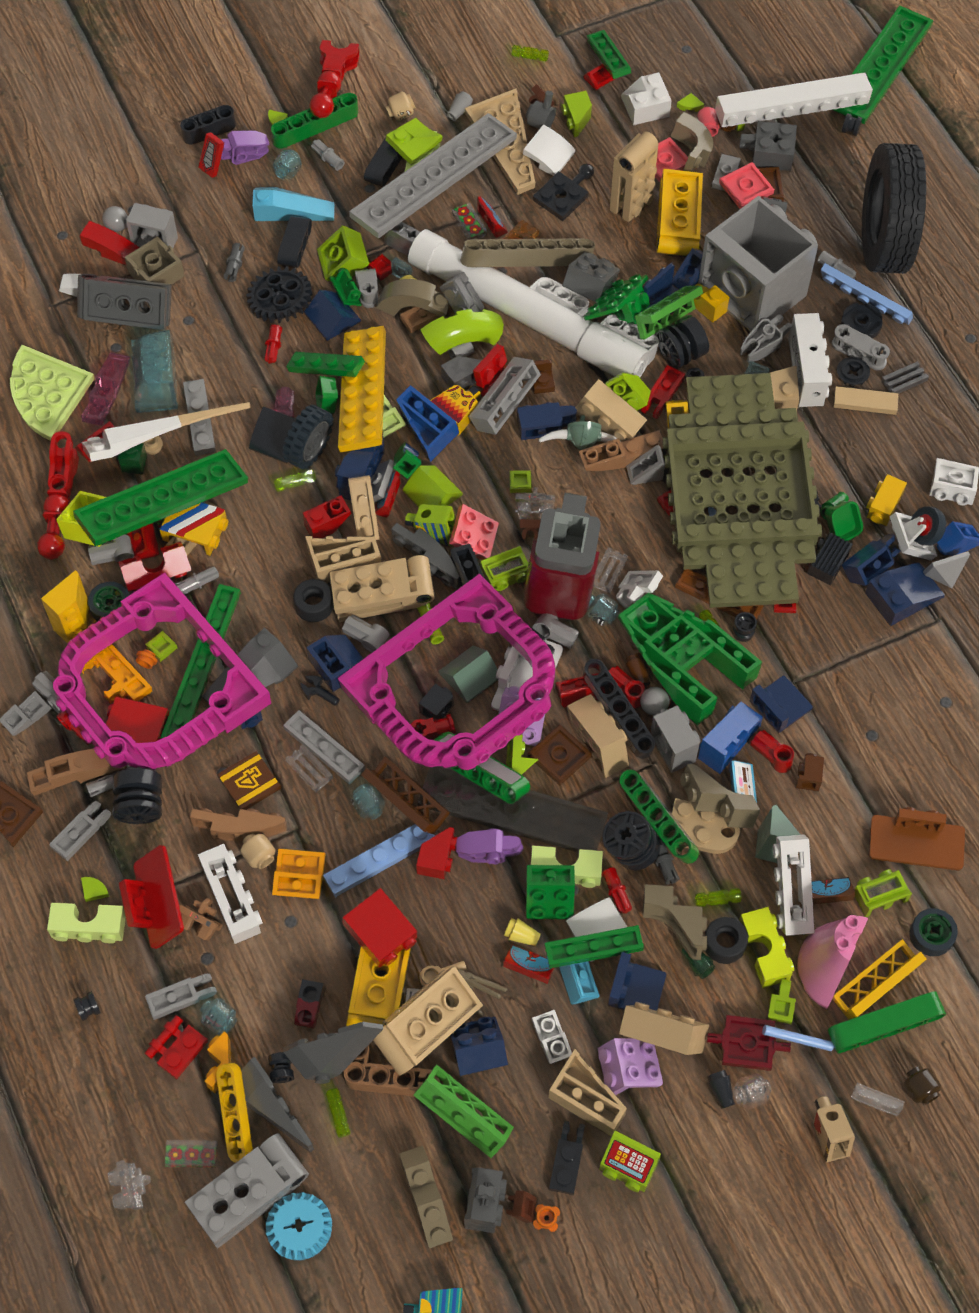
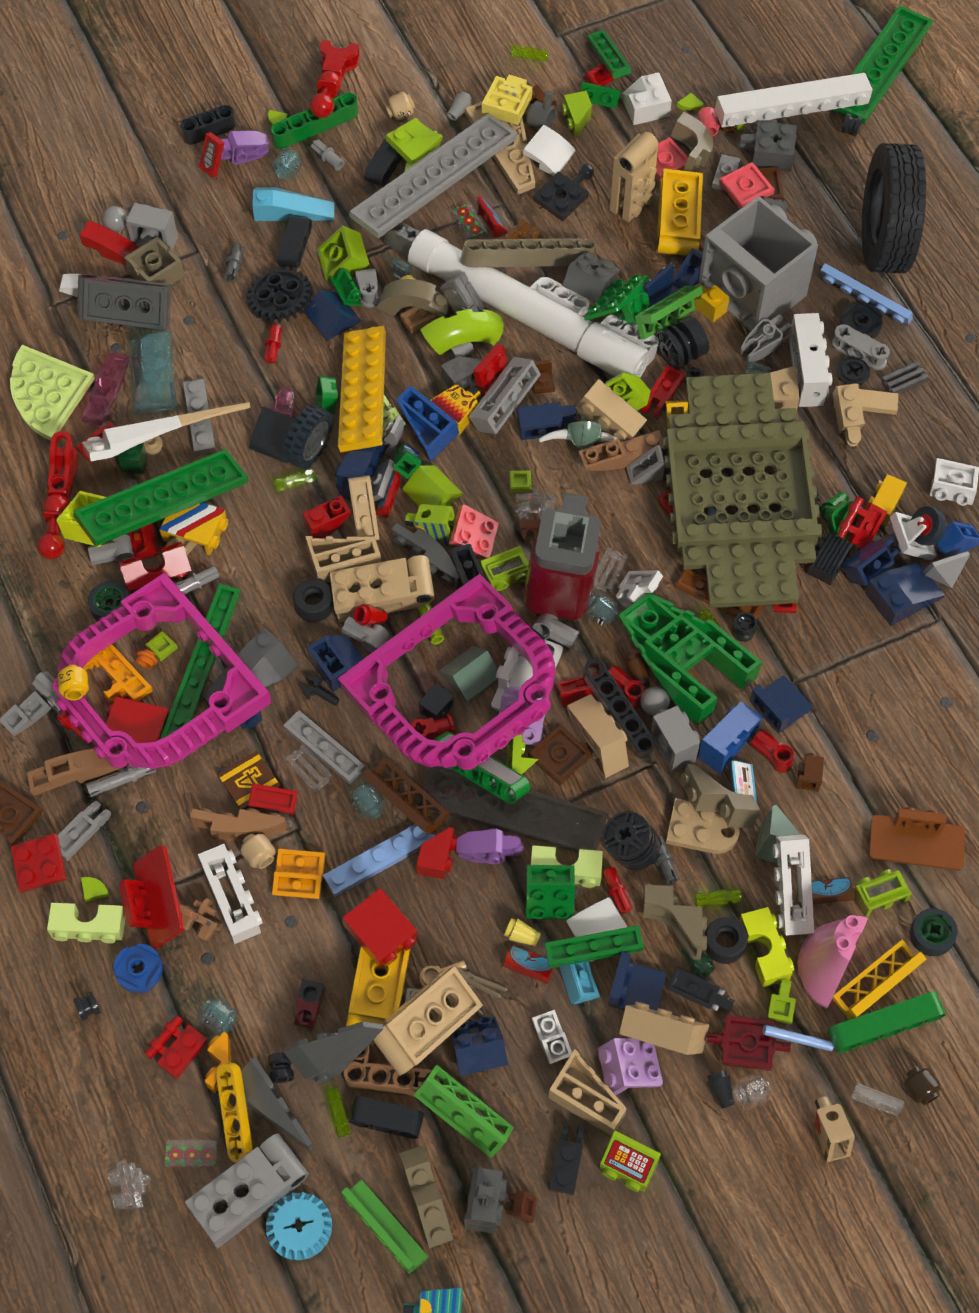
(38, 863): none -> red plate
(67, 607): yellow slope -> none
(73, 682): none -> yellow head
(137, 796): black wheel -> none
(140, 981): none -> blue plate
(179, 996): light grey hinge -> none
(272, 798): none -> red tile
(325, 364): green plate -> none
(369, 615): none -> red cone
(382, 266): red tile -> none
(384, 1227): none -> bright green fence
(386, 1117): none -> black beam
(394, 432): none -> light grey slope
(507, 99): none -> light yellow piece
(551, 1212): orange plate -> none
(601, 95): none -> green hinge
(665, 823): green beam -> none
(699, 990): none -> black hinge
(836, 263): light grey axle -> none
(849, 412): none -> tan brick
(866, 525): none -> red plate

